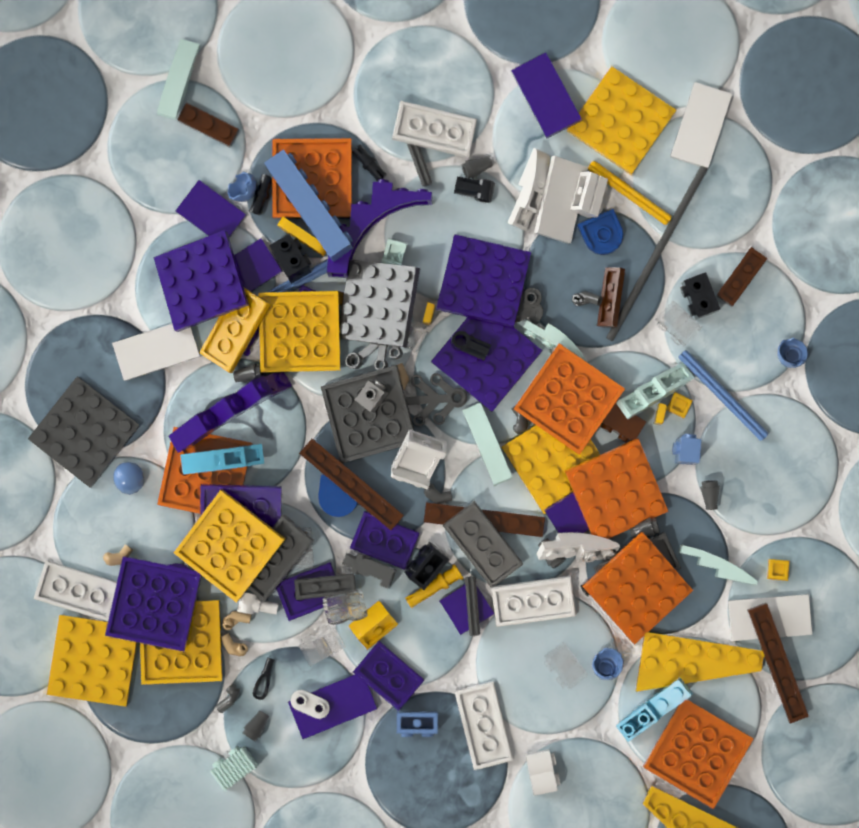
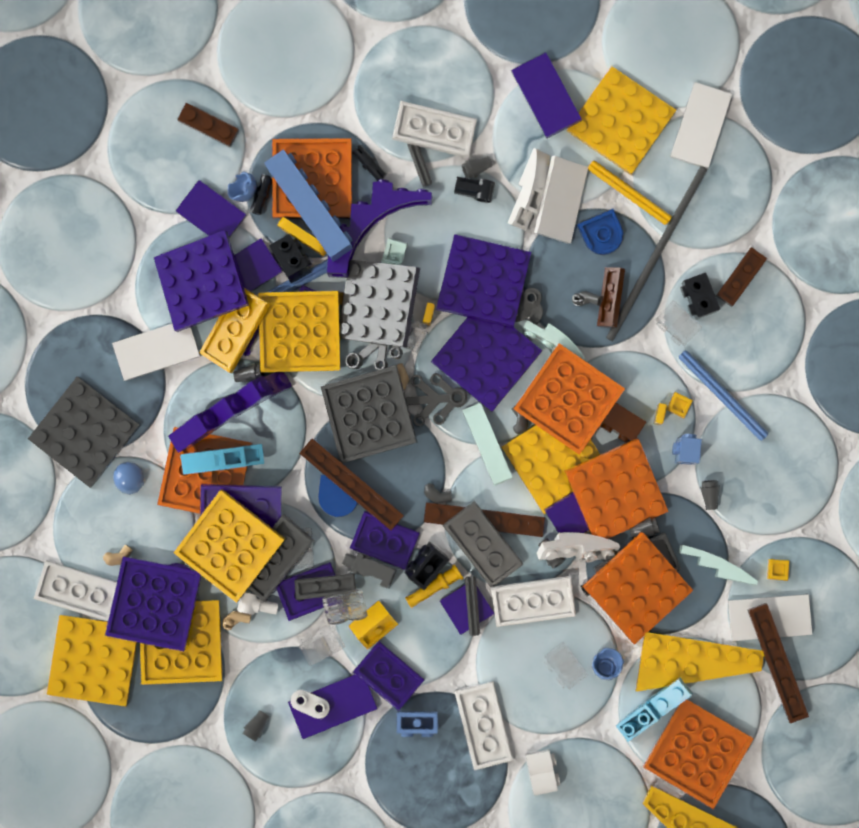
(178, 79): light aqua slope -> none
(230, 700): dark grey arm -> none
(233, 768): light aqua brick -> none
(234, 648): tan arm -> none
(265, 673): black piece -> none
(372, 395): light grey brick -> none
(418, 459): white panel -> none
(472, 345): black piece -> none
(589, 194): white brick -> none
(655, 390): light aqua slope -> none
(792, 353): medium blue hair -> none

